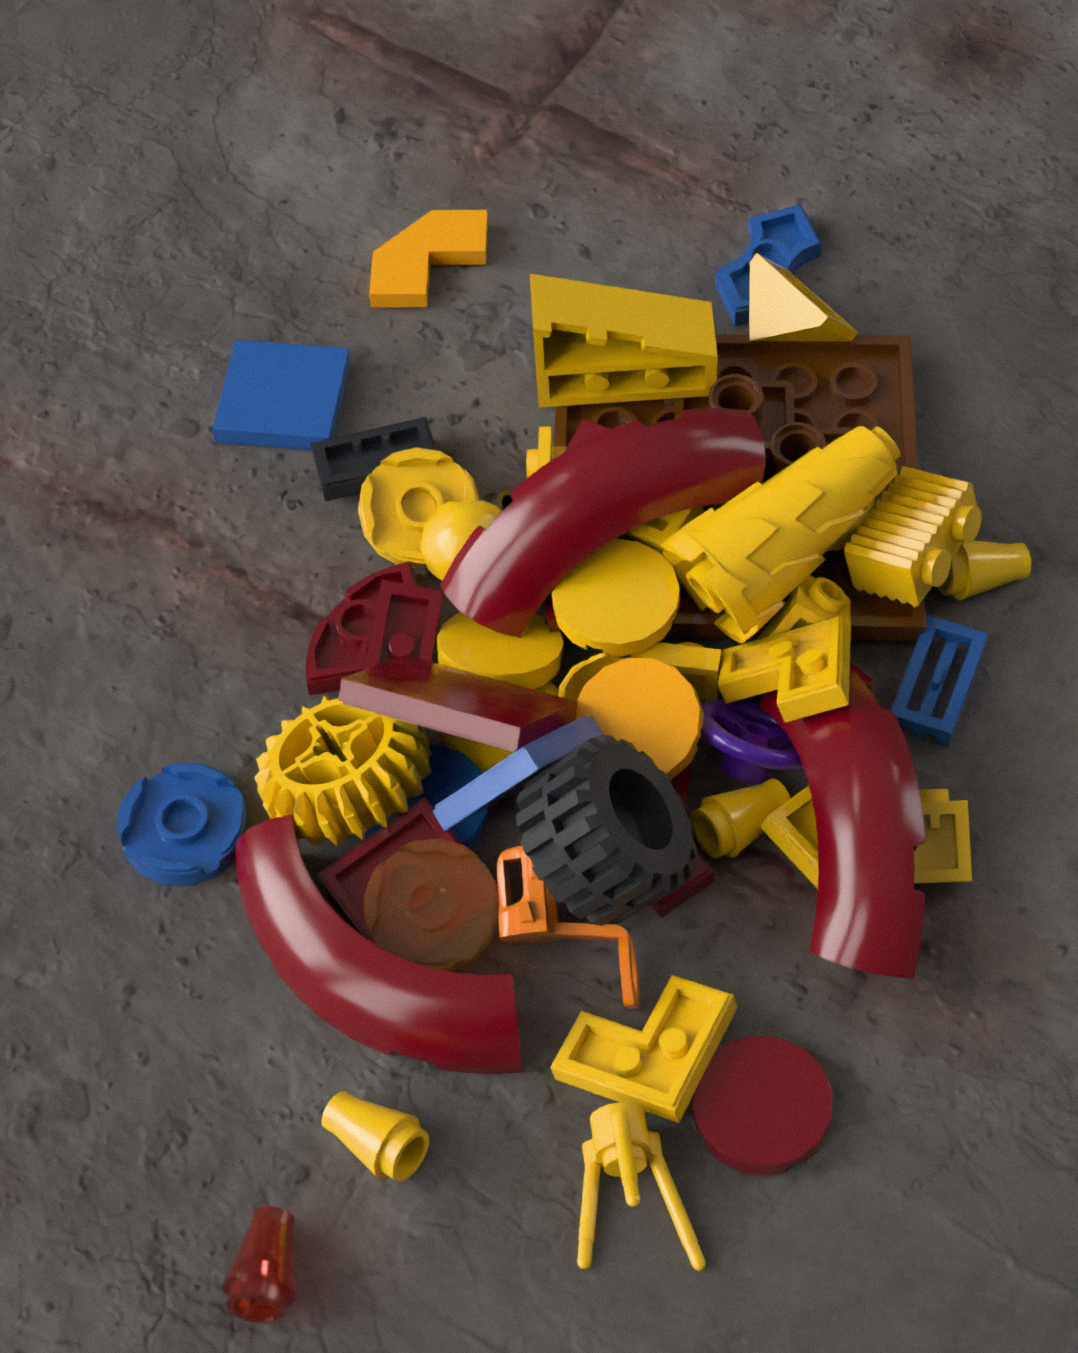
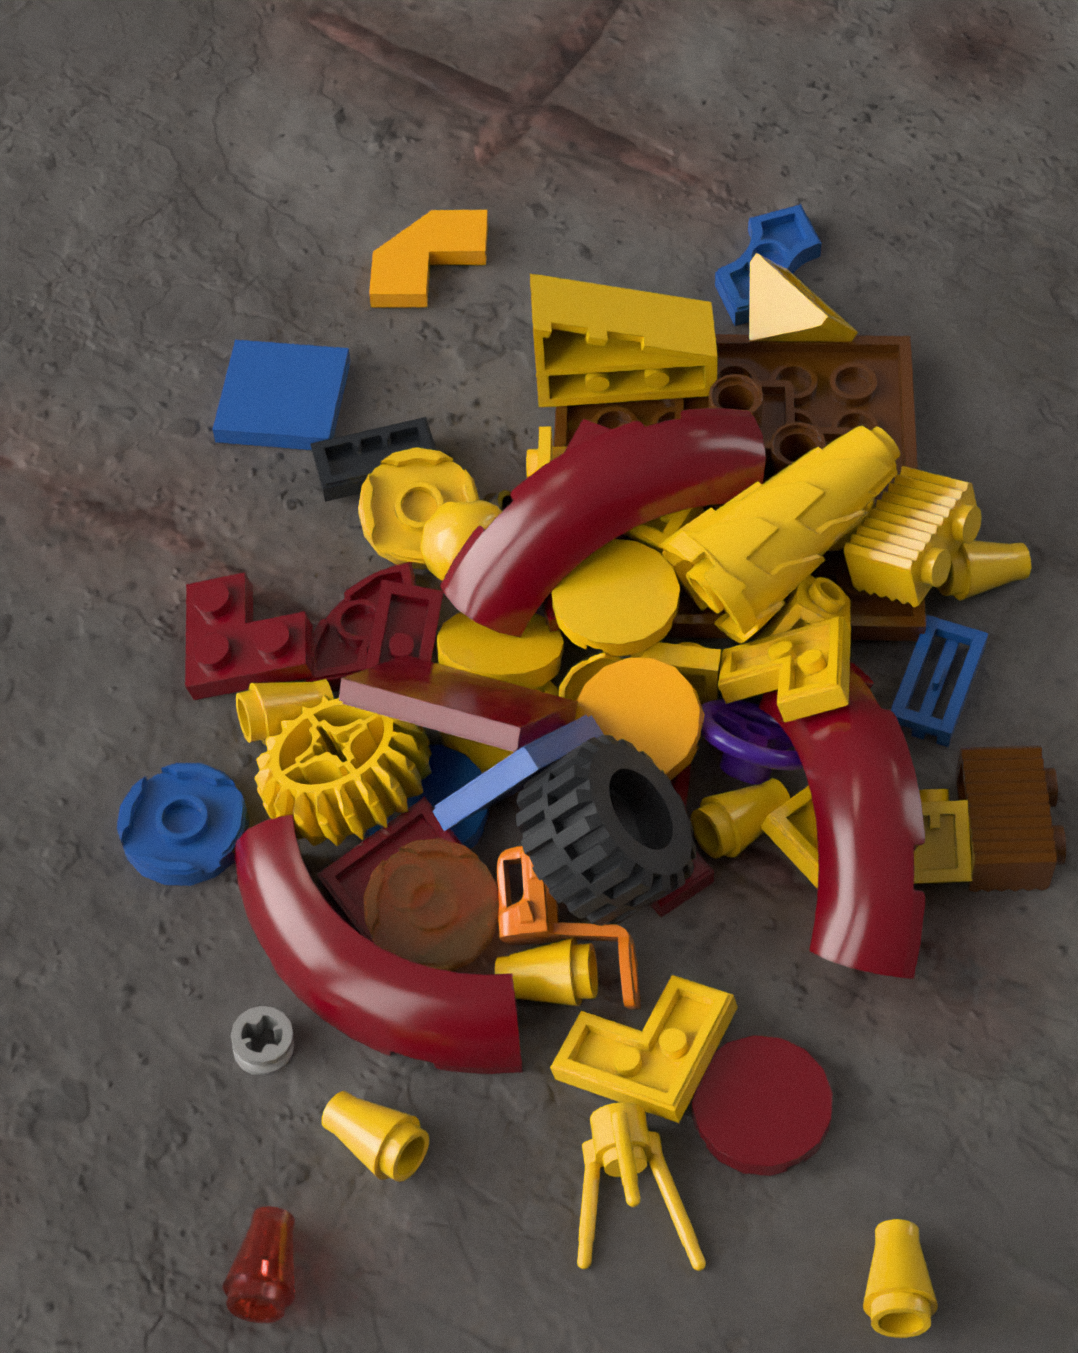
(231, 650): none -> dark red plate
(252, 1024): none -> light grey bush
(268, 704): none -> yellow cone
(553, 972): none -> yellow cone
(899, 1285): none -> yellow cone
(1010, 817): none -> reddish brown brick

